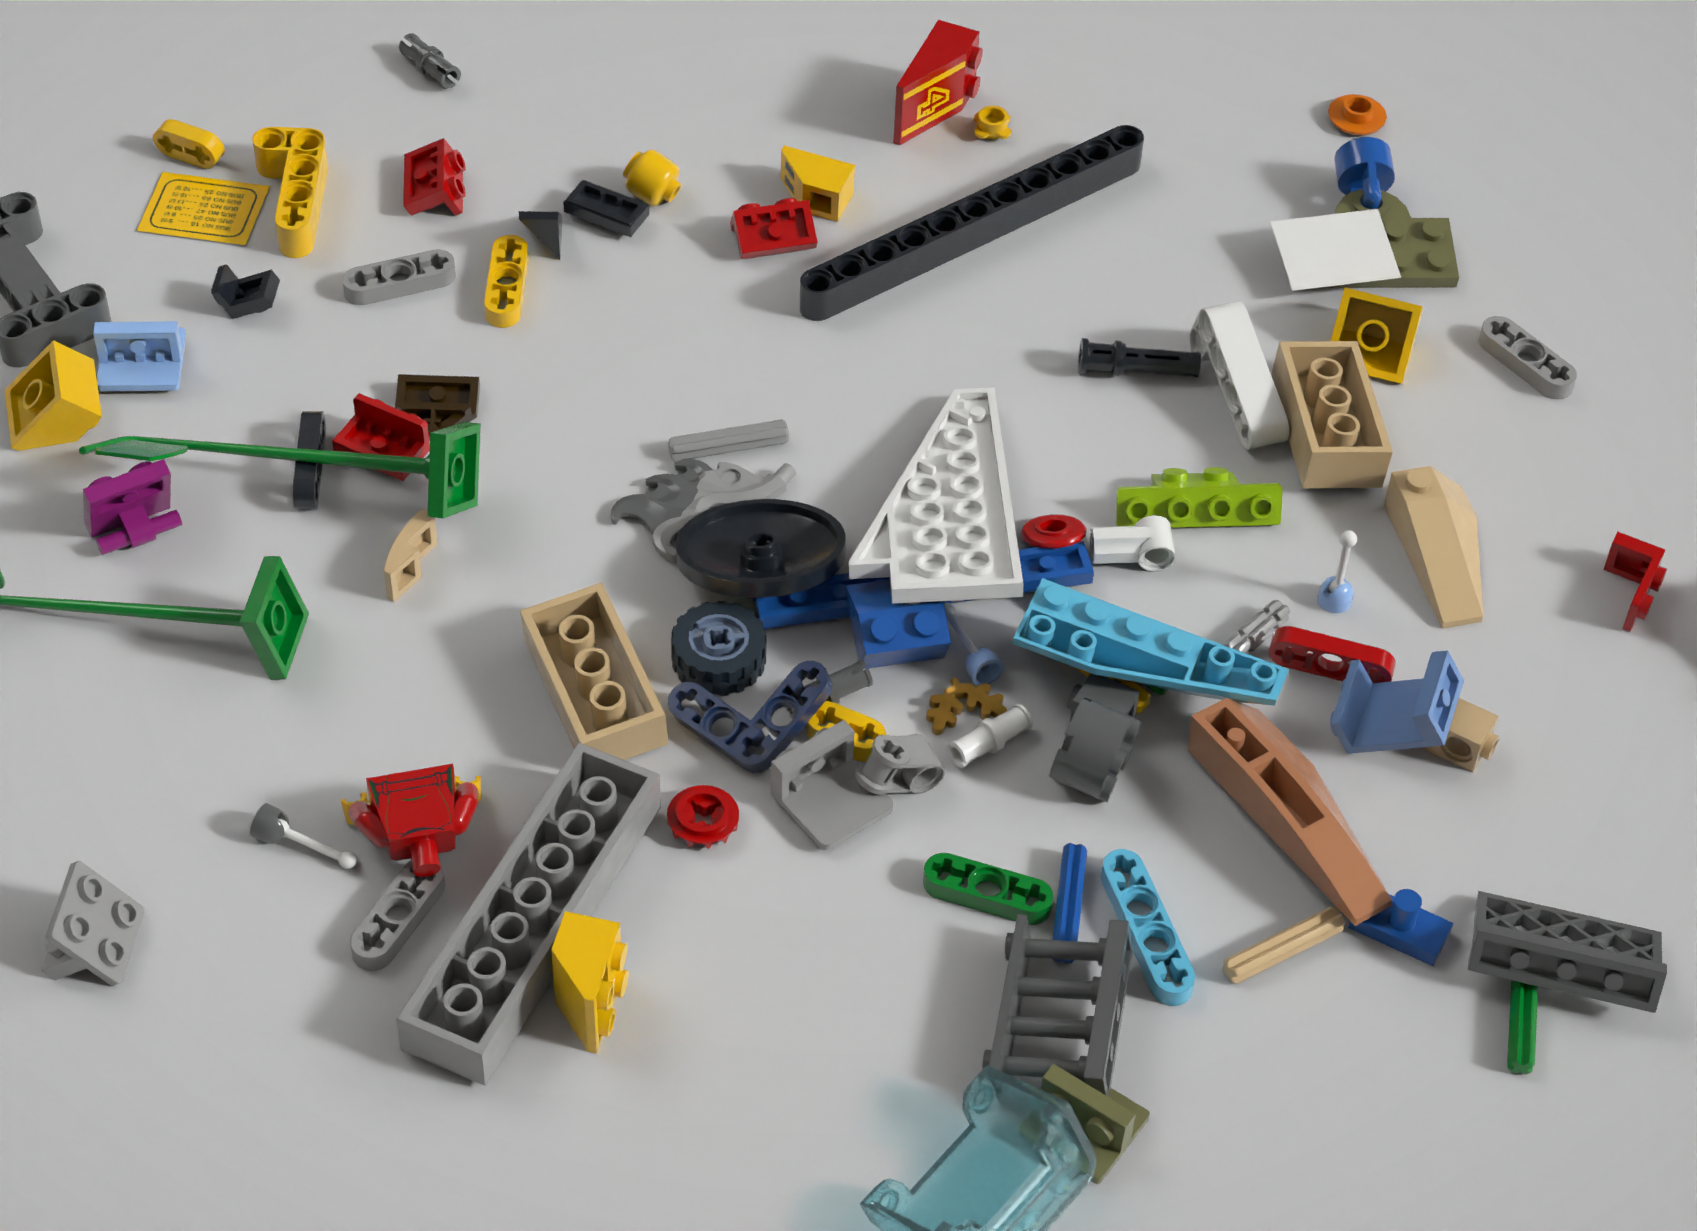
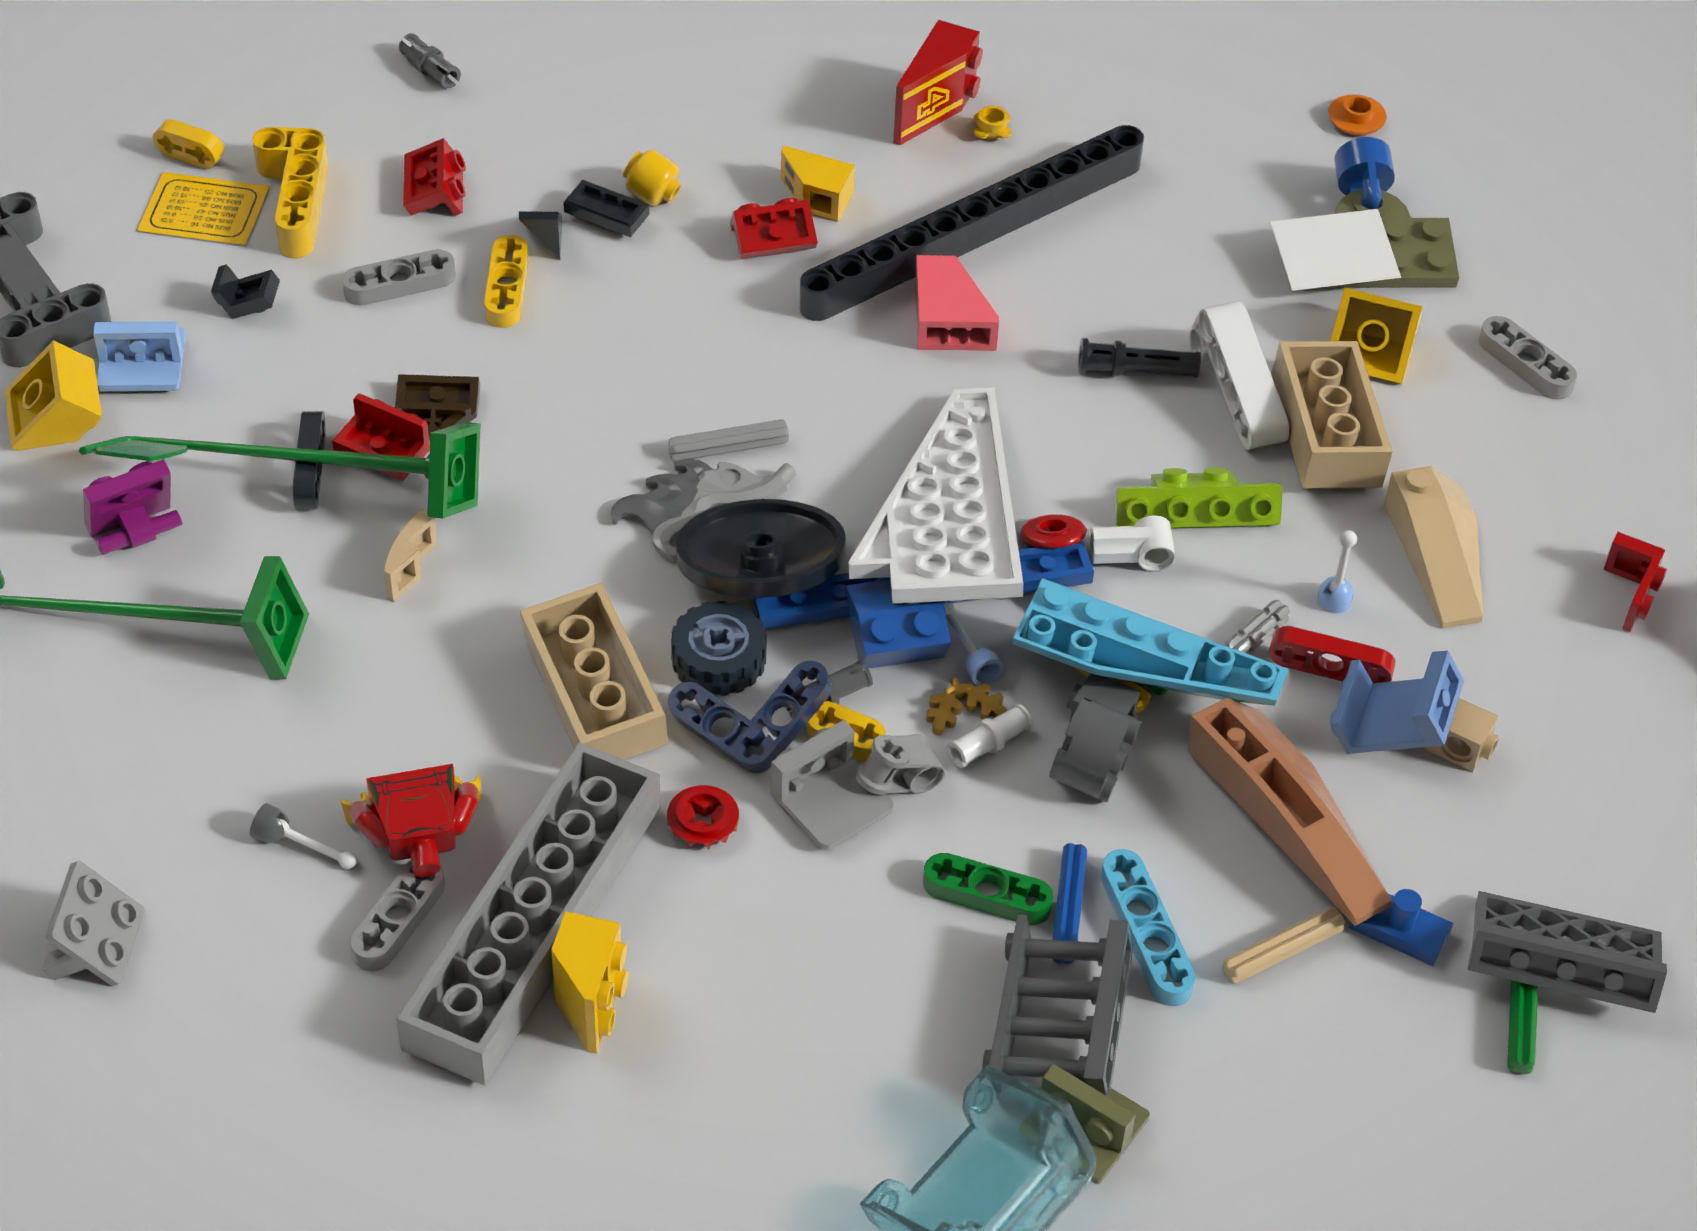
(951, 307): none -> coral slope

